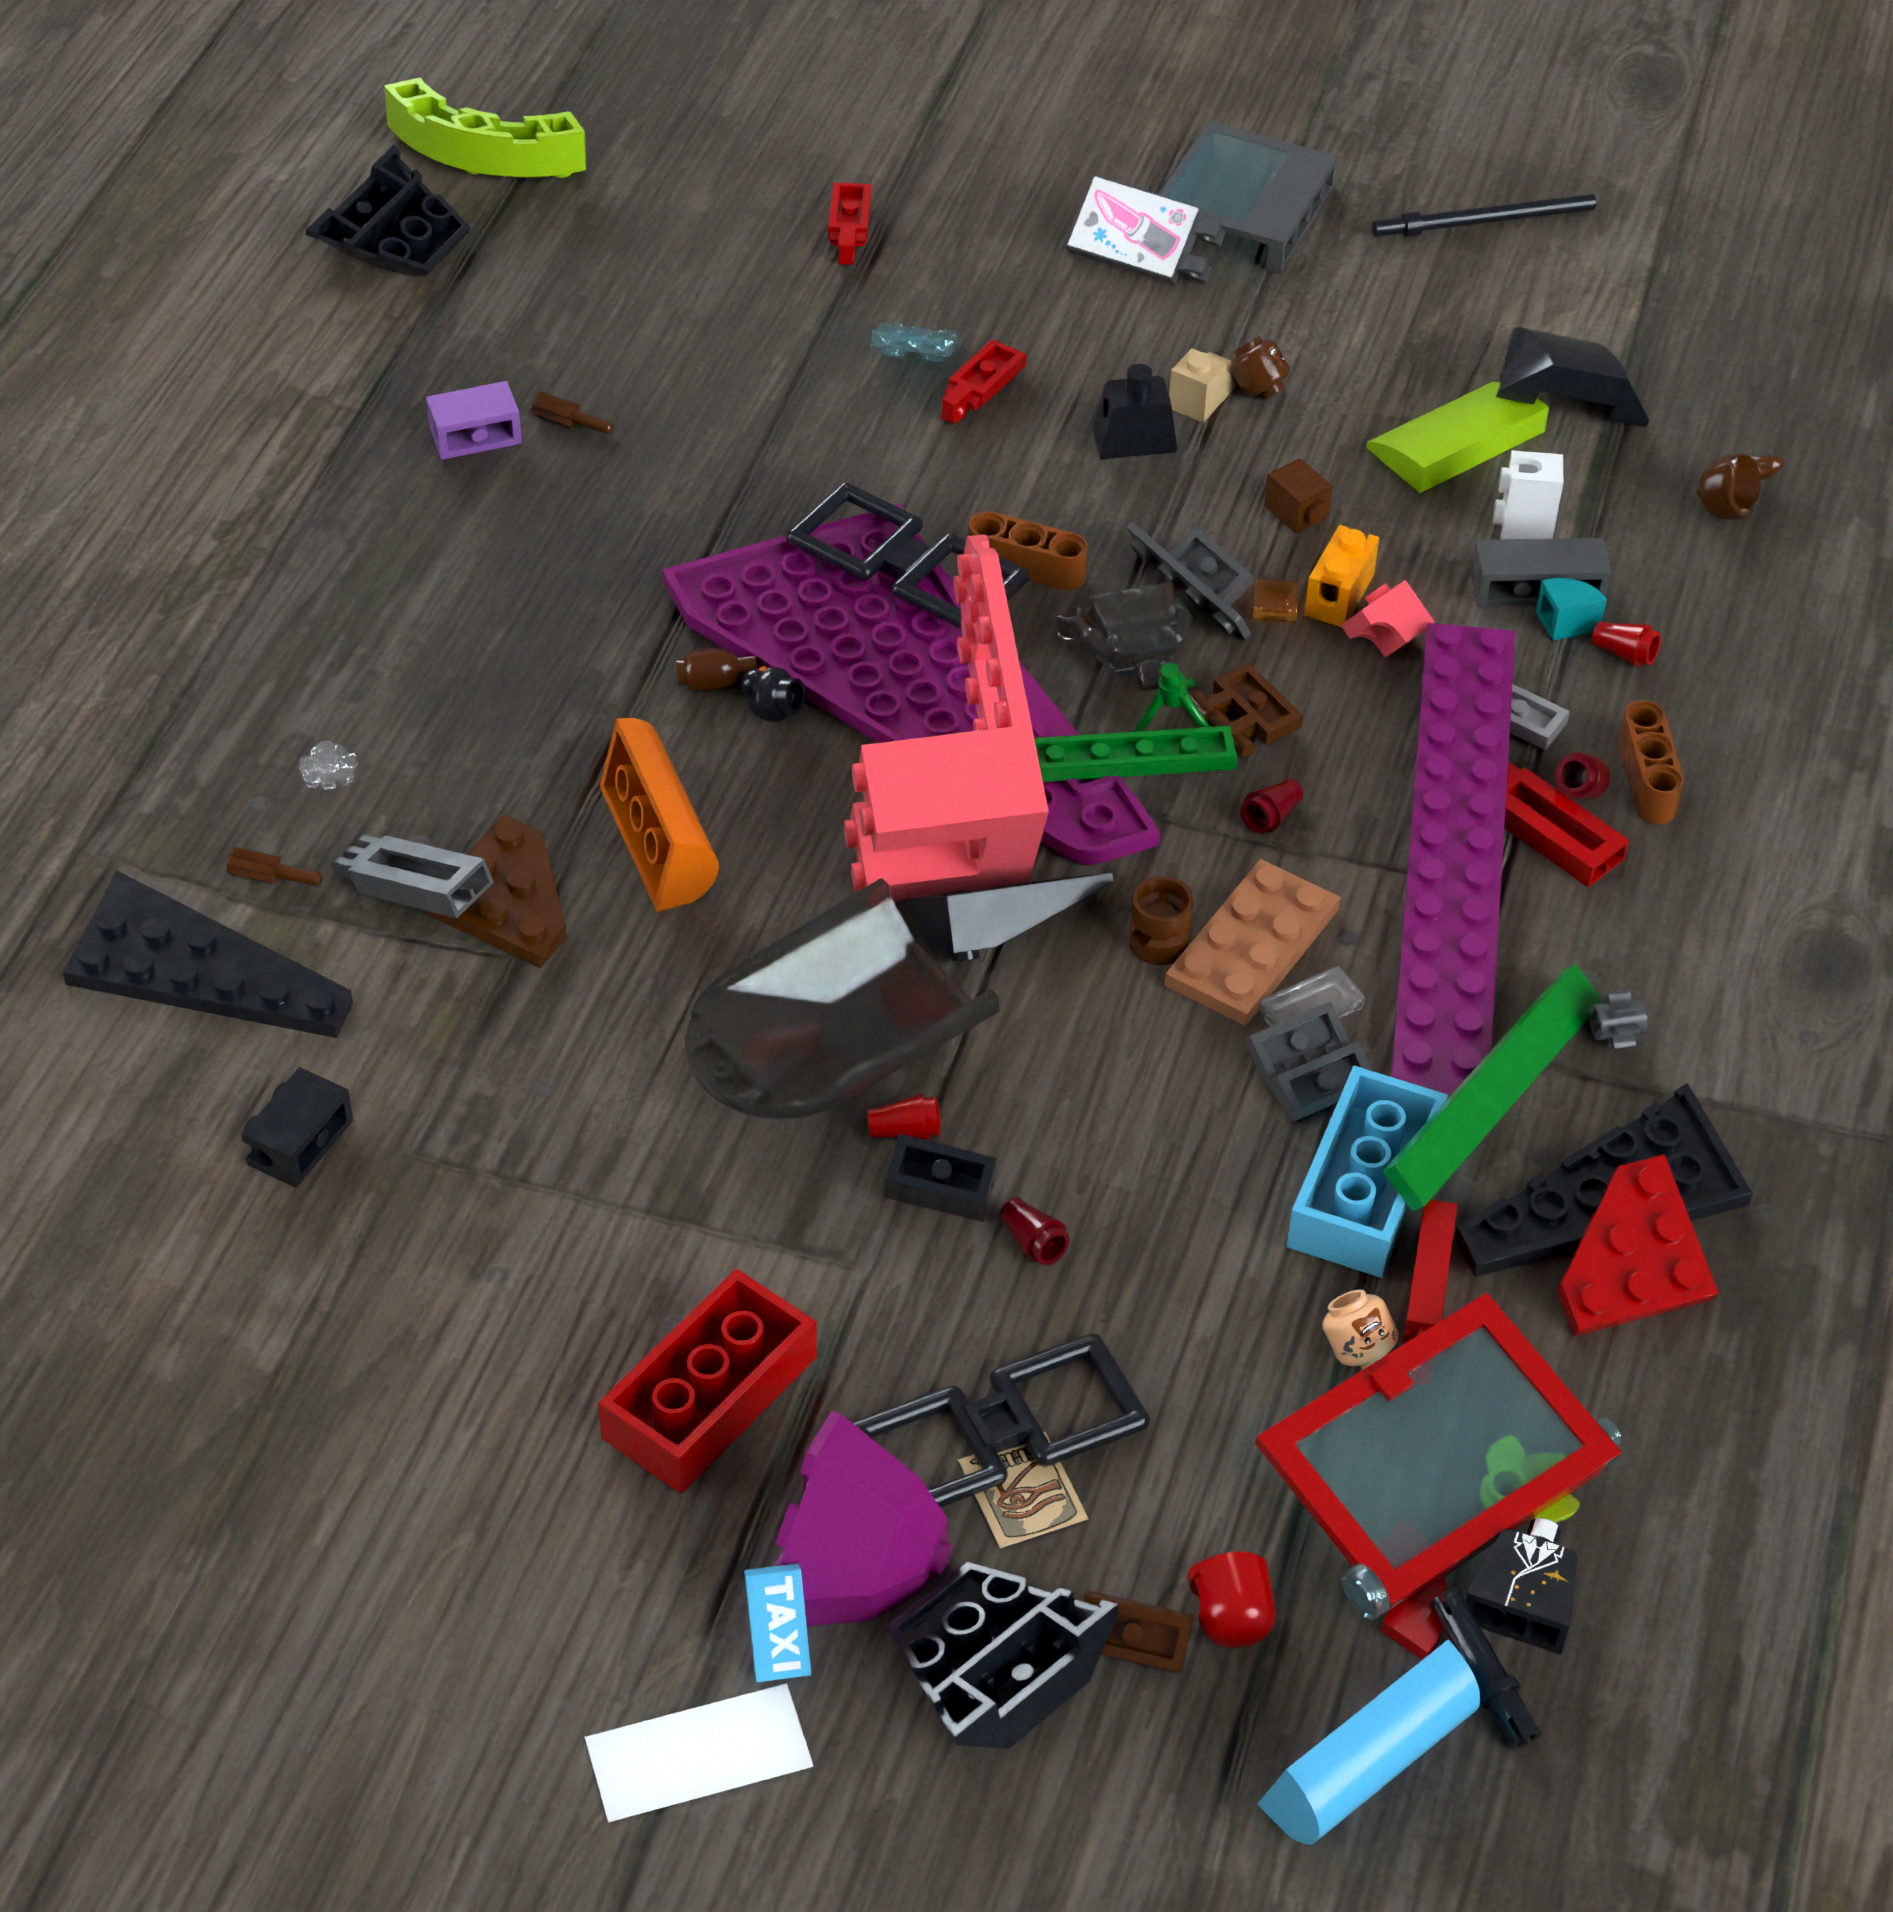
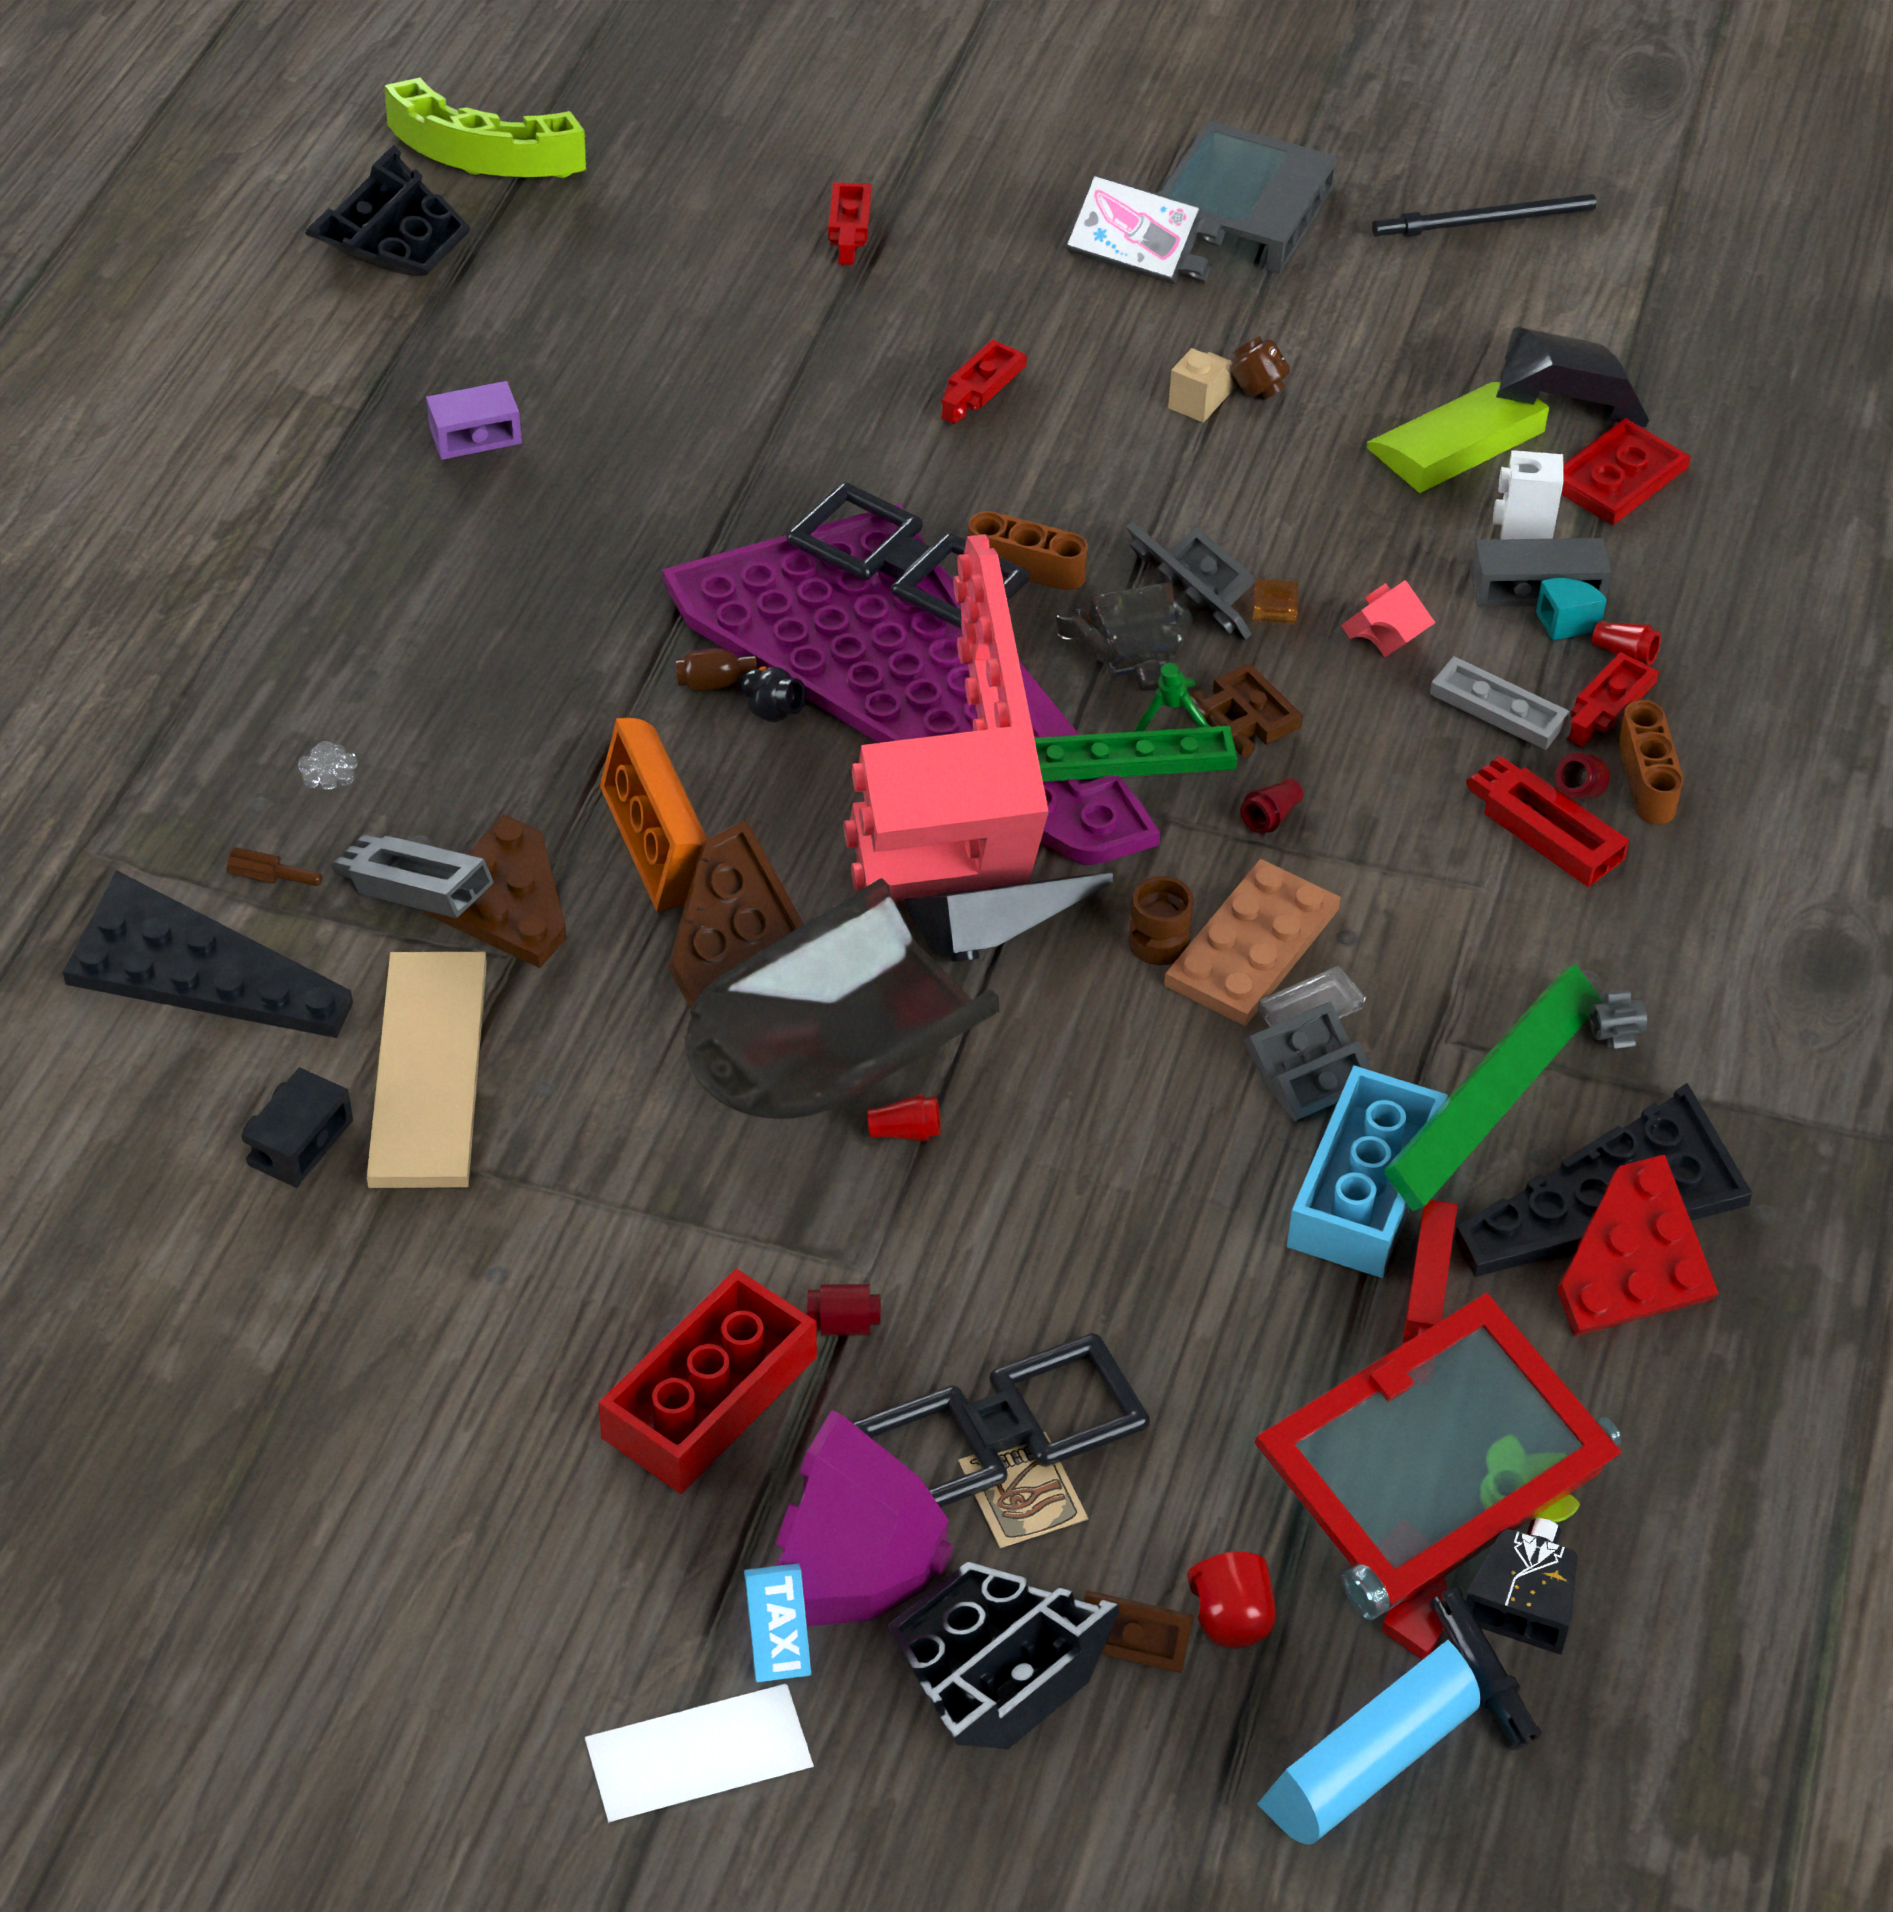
(427, 1070): none -> tan tile
(567, 413): reddish brown axle -> none
(729, 911): none -> reddish brown plate
(844, 1309): none -> dark red brick
(897, 340): clear light blue plate -> none
(941, 1177): black brick -> none
(1037, 1233): dark red cone -> none
(1135, 416): black torso -> none
(1298, 495): reddish brown brick -> none
(1347, 566): light orange brick -> none
(1359, 1328): light nougat head -> none
(1454, 857): magenta plate -> none
(1608, 695): none -> red hinge
(1621, 471): none -> red tile
(1734, 483): reddish brown hair -> none

